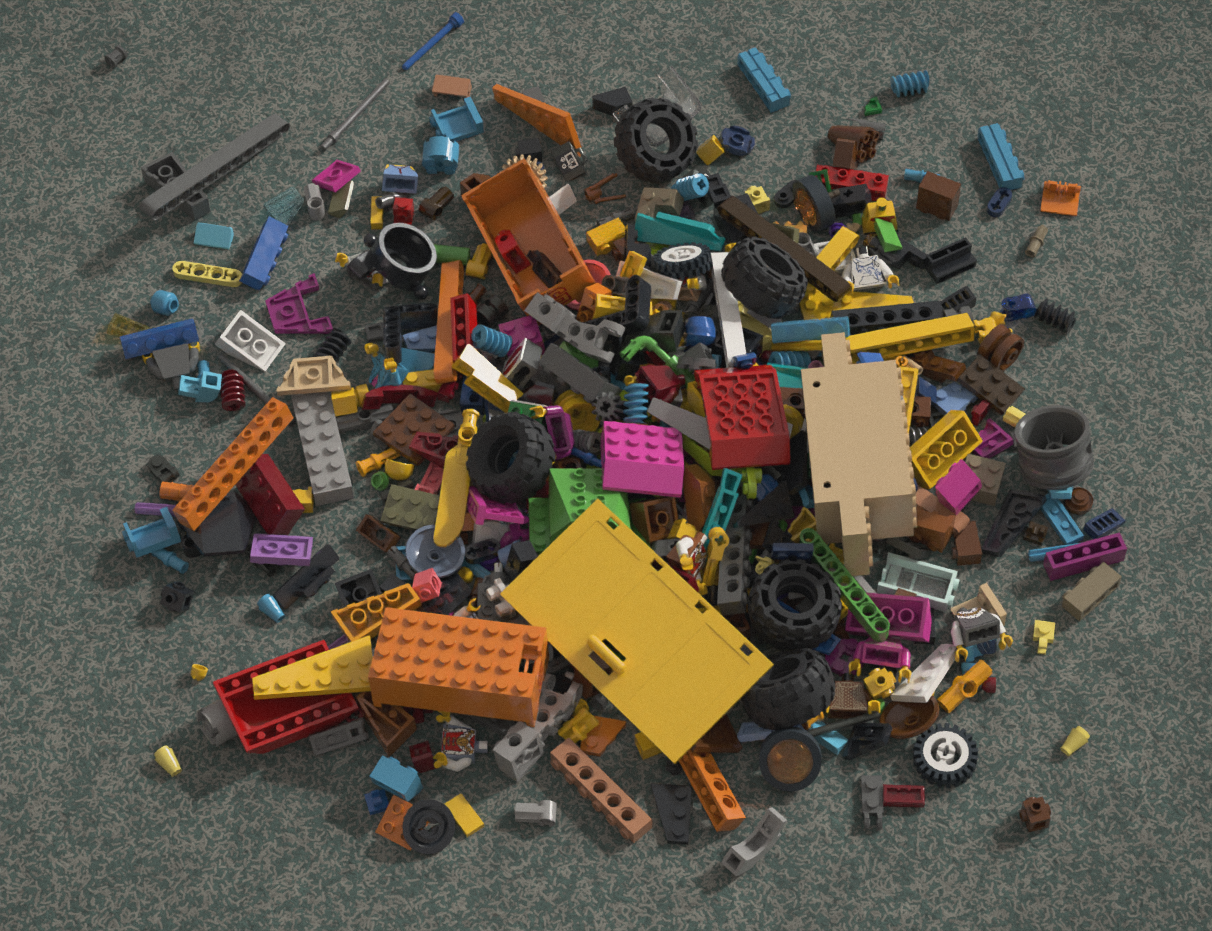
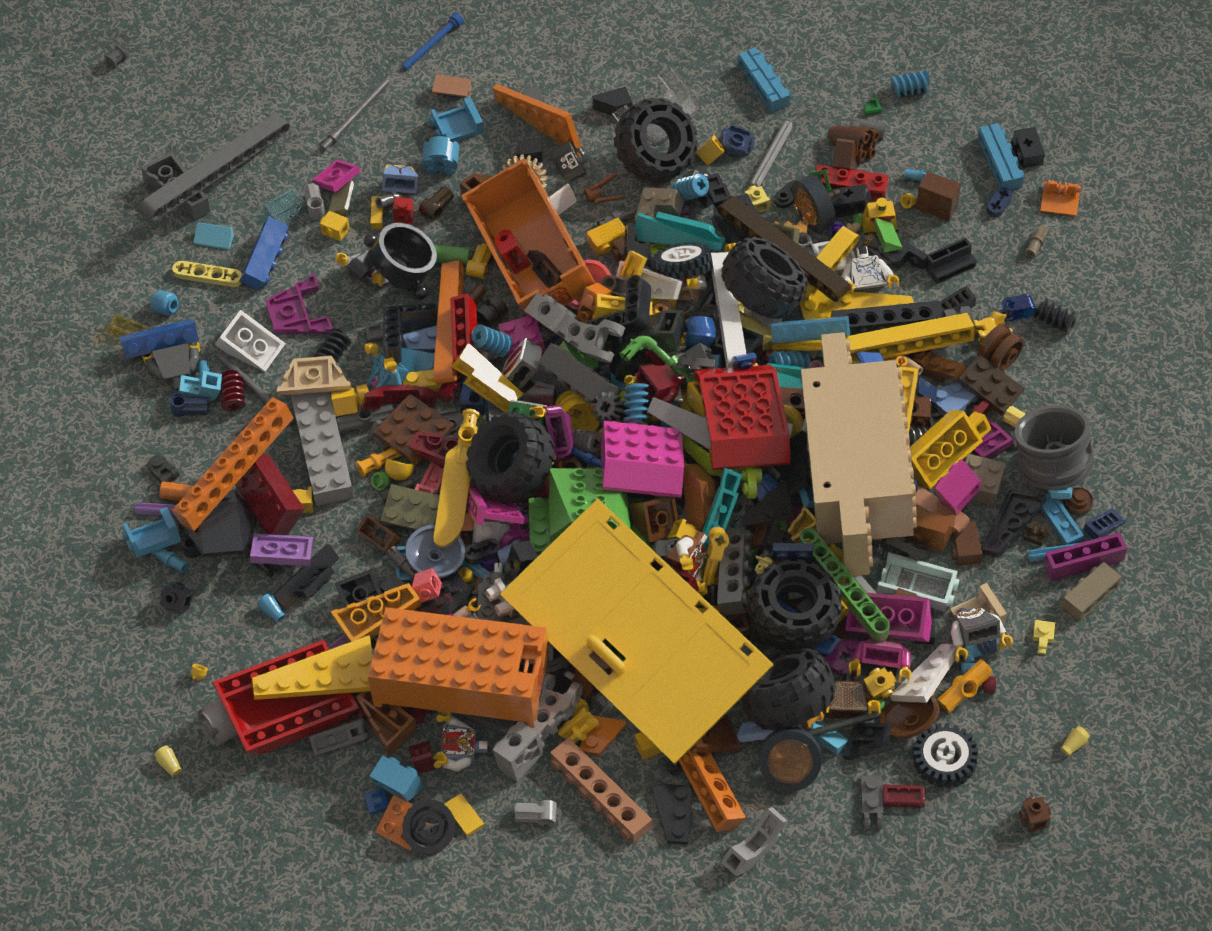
(185, 405): none -> dark blue piece
(334, 226): none -> yellow brick
(771, 154): none -> light grey axle
(906, 198): none -> yellow hinge
(980, 423): none -> yellow plate
(1028, 147): none -> black brick

